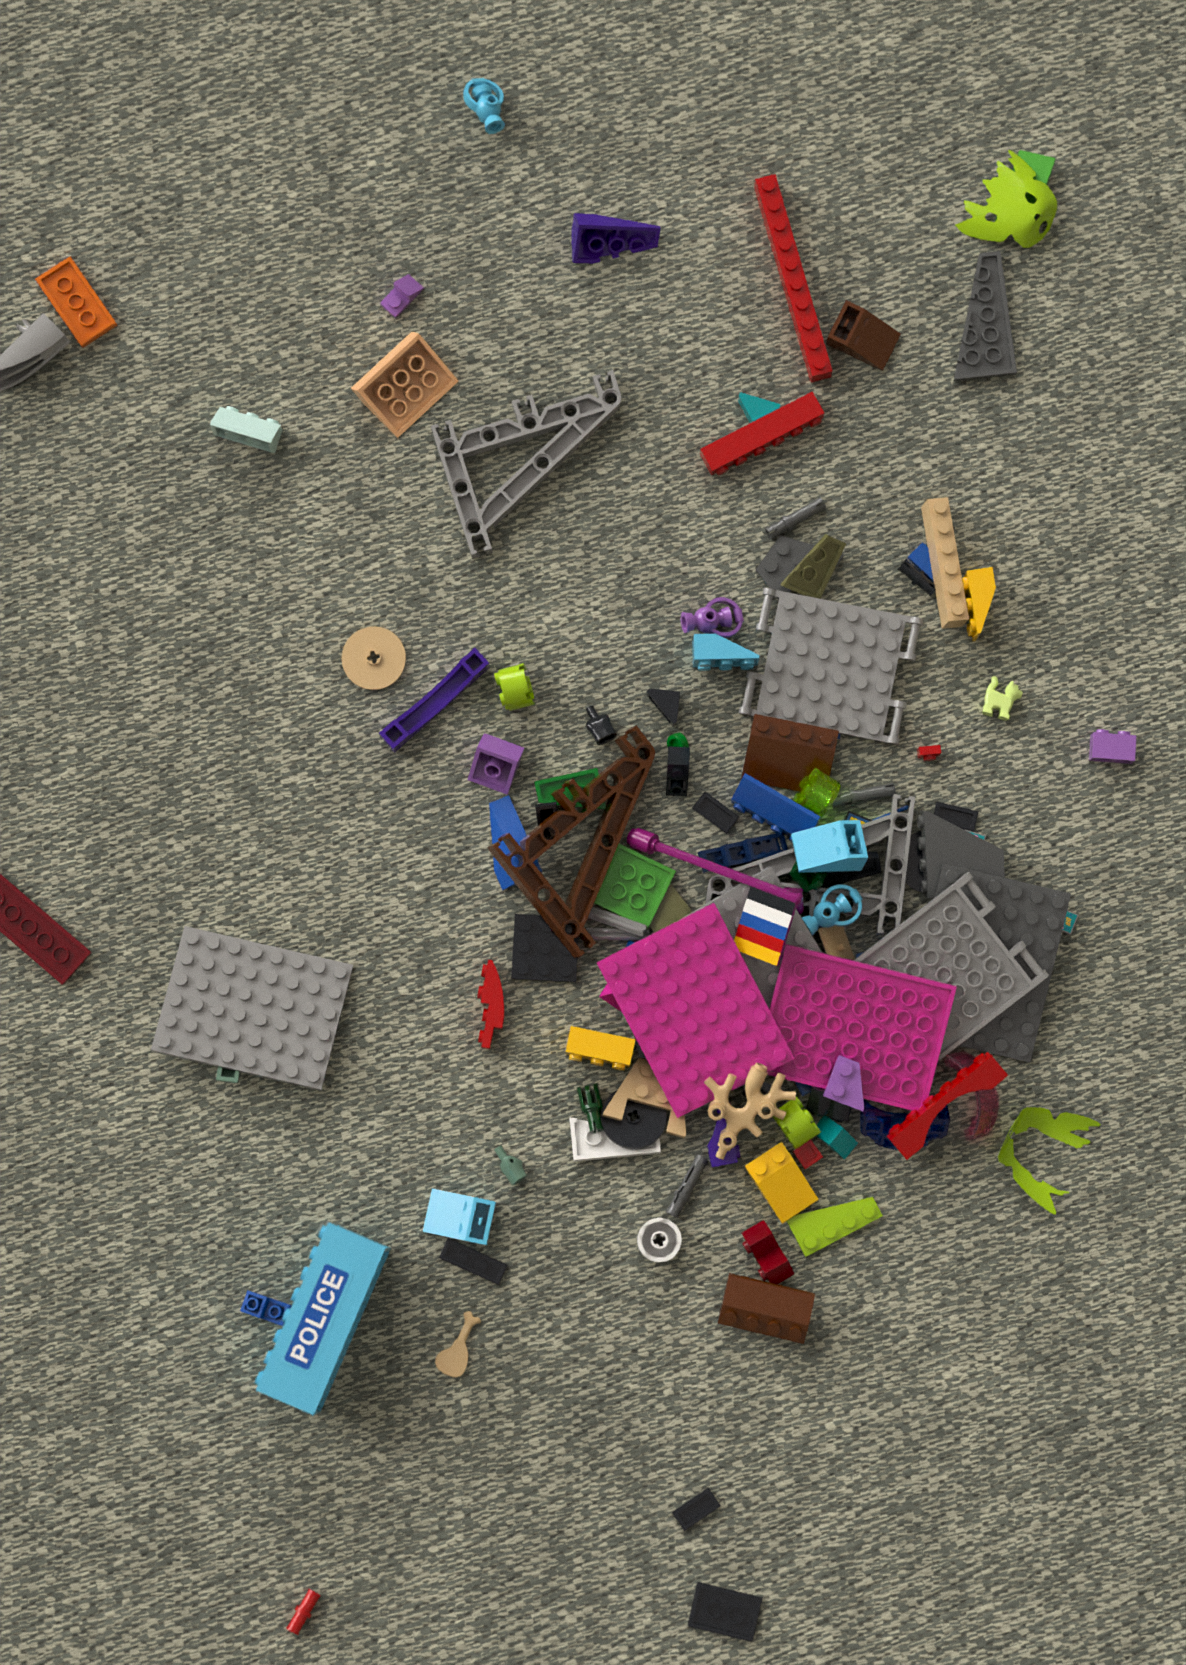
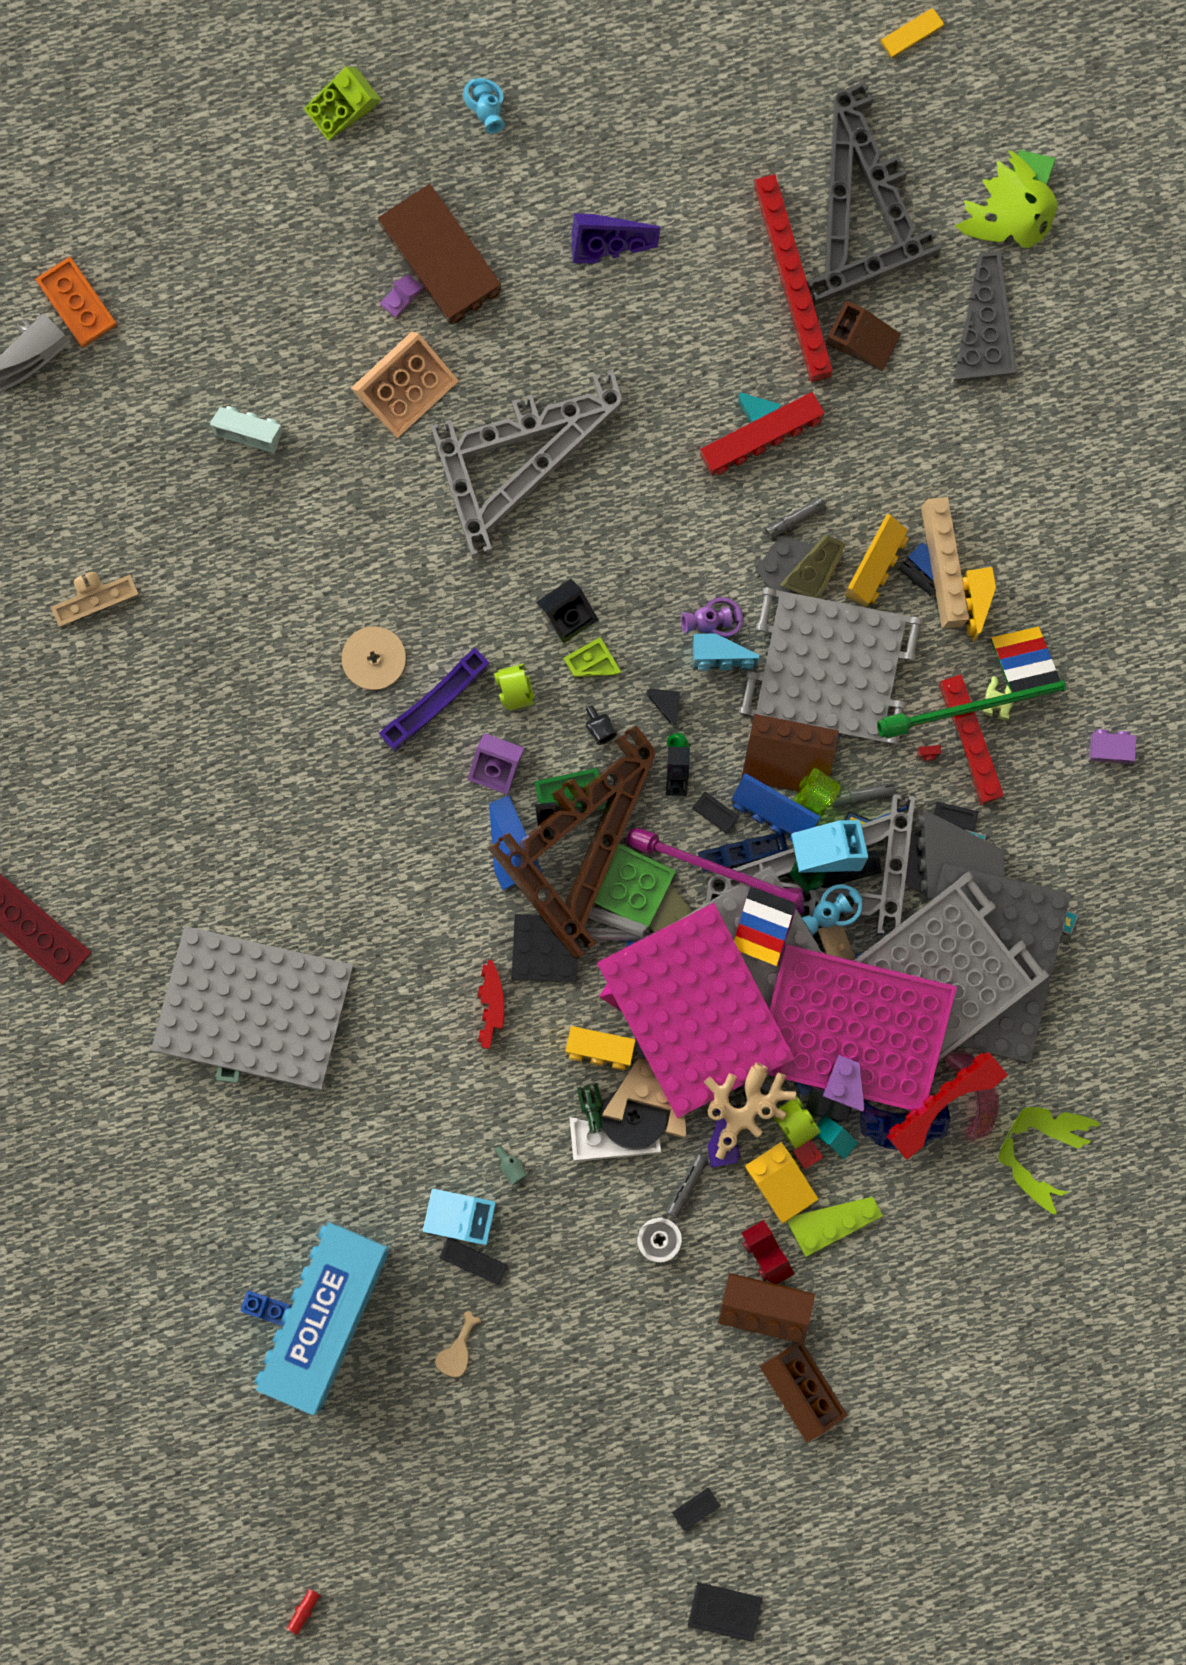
(93, 598): none -> tan plate
(342, 102): none -> lime slope
(440, 254): none -> reddish brown brick
(567, 610): none -> black slope
(592, 661): none -> lime wing
(803, 1391): none -> reddish brown slope
(846, 127): none -> dark grey piece
(876, 562): none -> yellow slope
(912, 33): none -> yellow tile
(970, 734): none -> red arch
(1025, 667): none -> flag

